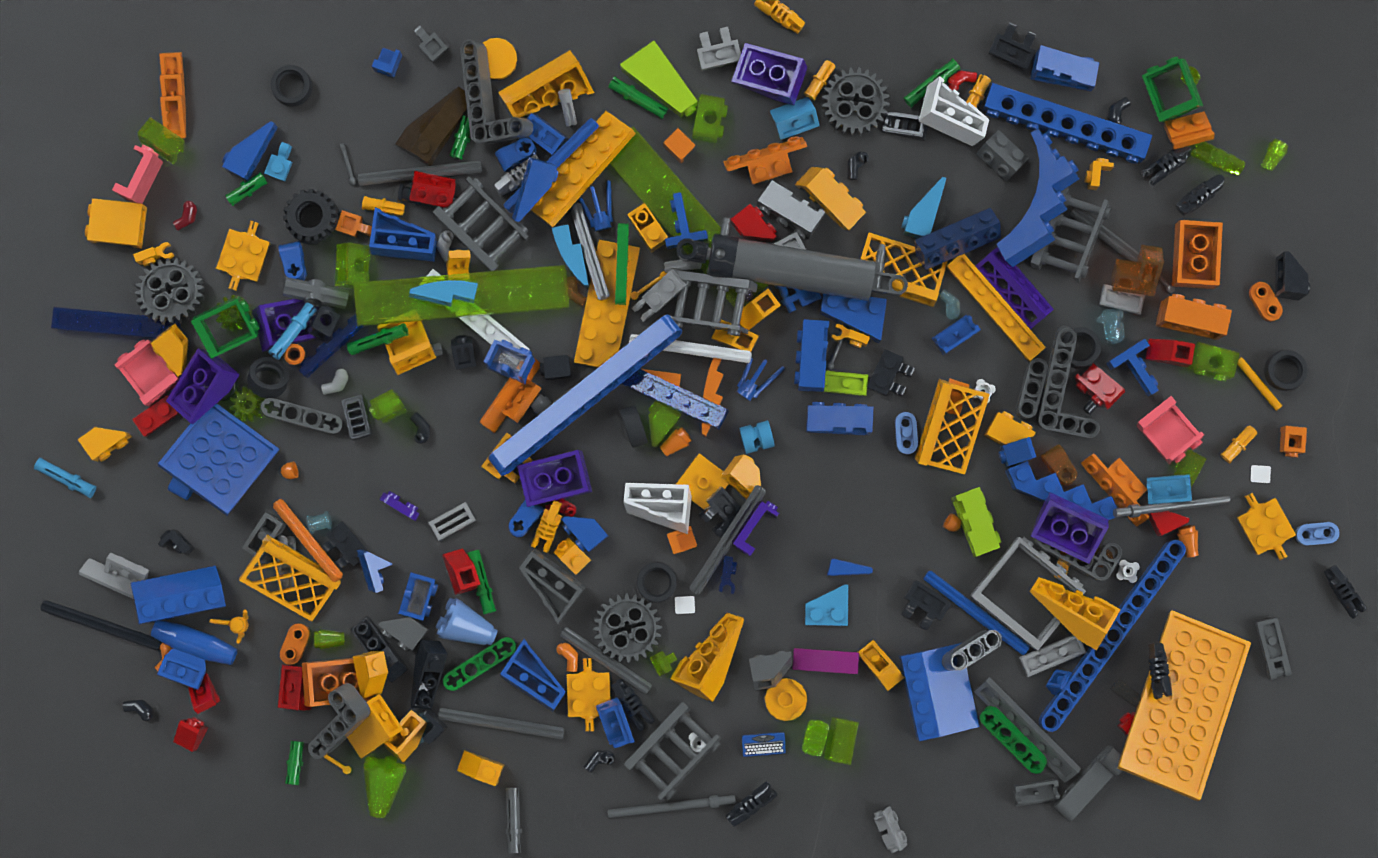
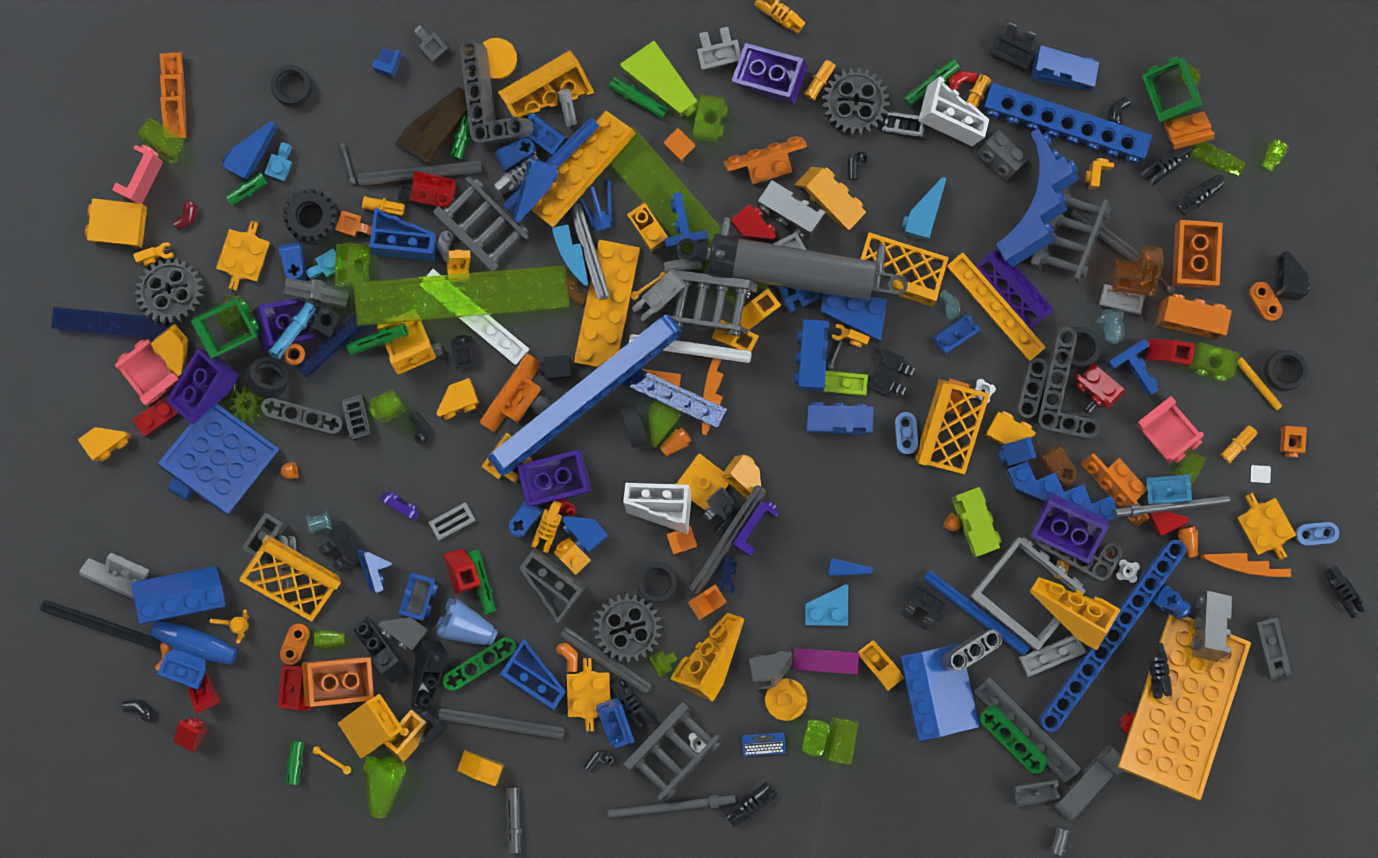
(73, 482): dark azure pin -> none
(180, 542): black bracket -> none
(307, 540): orange axle -> none
(325, 265): none -> dark azure plate
(337, 384): light grey arm -> none
(351, 713): dark grey beam -> none
(370, 672): light orange slope -> none
(445, 291): dark azure slope -> none
(457, 398): none -> light orange slope
(509, 360): blue window -> none
(622, 264): green beam -> none
(684, 605): white sticker -> none
(707, 602): none -> orange panel
(748, 388): blue plant -> none
(757, 437): dark azure wheel -> none
(795, 118): dark azure panel -> none
(895, 838): light grey hinge -> none
(958, 238): dark blue brick -> none
(1058, 681): blue slope -> none
(1059, 841): none -> dark grey pin
(1171, 602): none -> blue piece
(1212, 626): none -> wedge
(1239, 563): none -> orange slope

